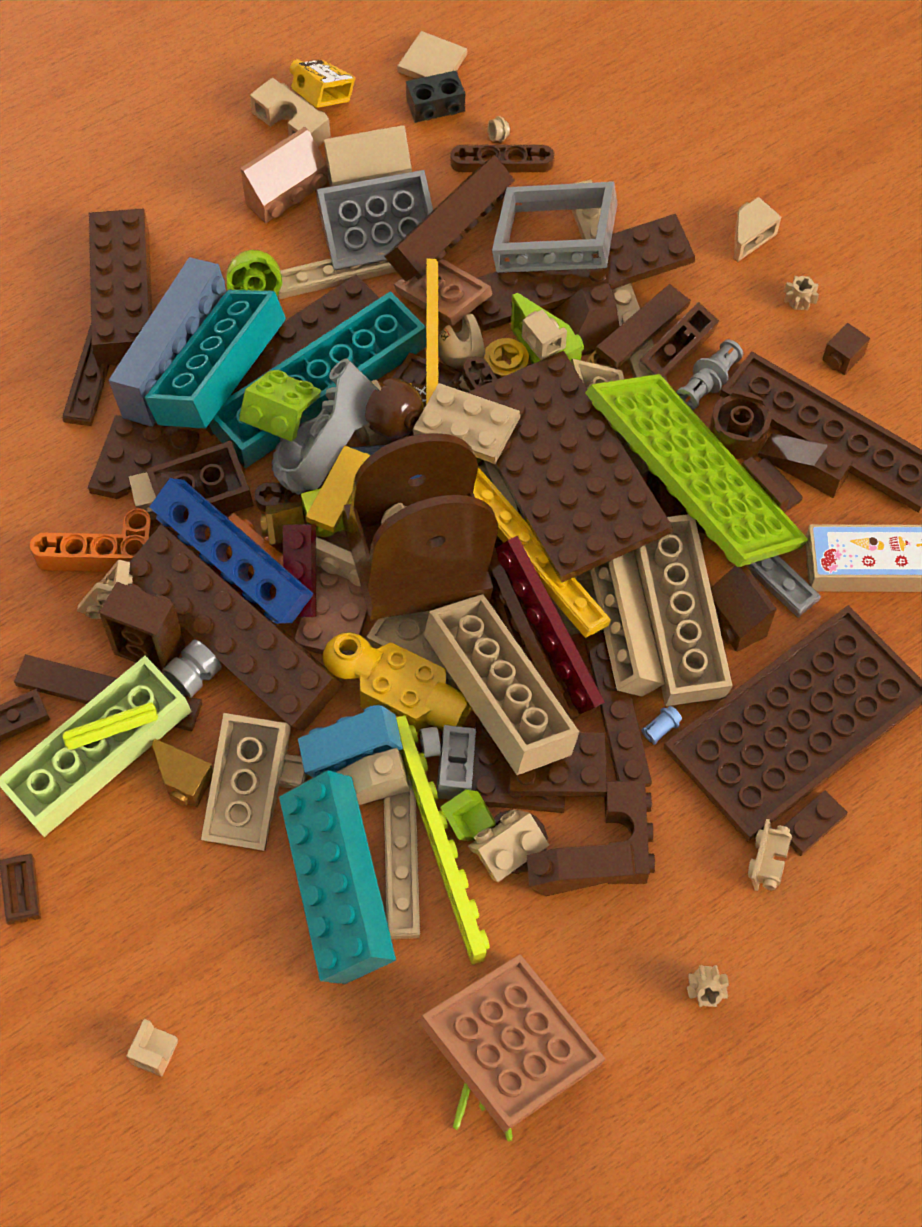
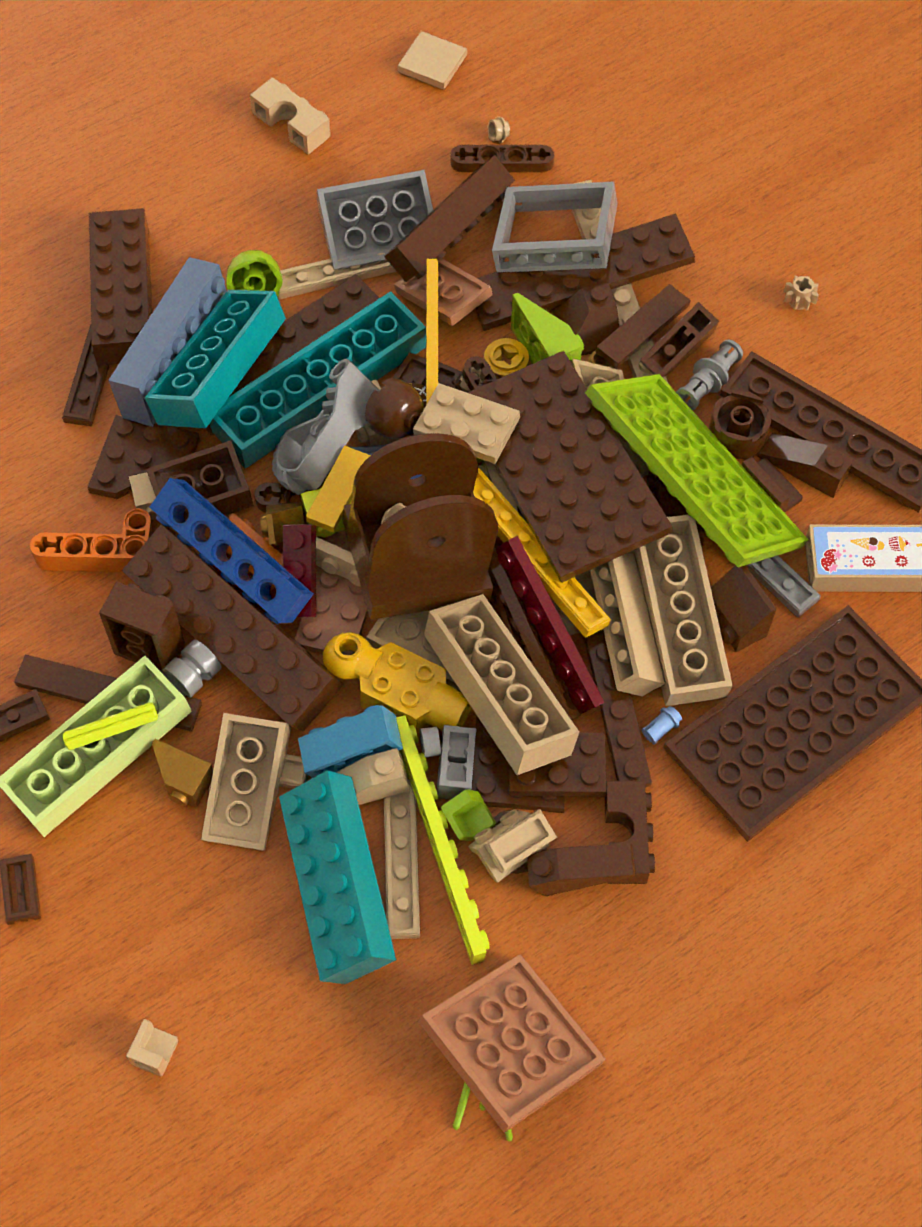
(98, 594): tan bracket -> none
(277, 403): lime bracket -> none
(284, 175): slope -> none
(321, 82): yellow torso -> none
(367, 155): tan slope -> none
(435, 96): pearl dark grey brick -> none
(460, 346): tan helmet -> none
(520, 841): none -> tan tile
(543, 334): tan brick -> none
(708, 986): tan gear -> none
(754, 227): tan slope -> none
(770, 844): tan hinge -> none
(814, 822): reddish brown plate -> none
(845, 349): reddish brown brick -> none

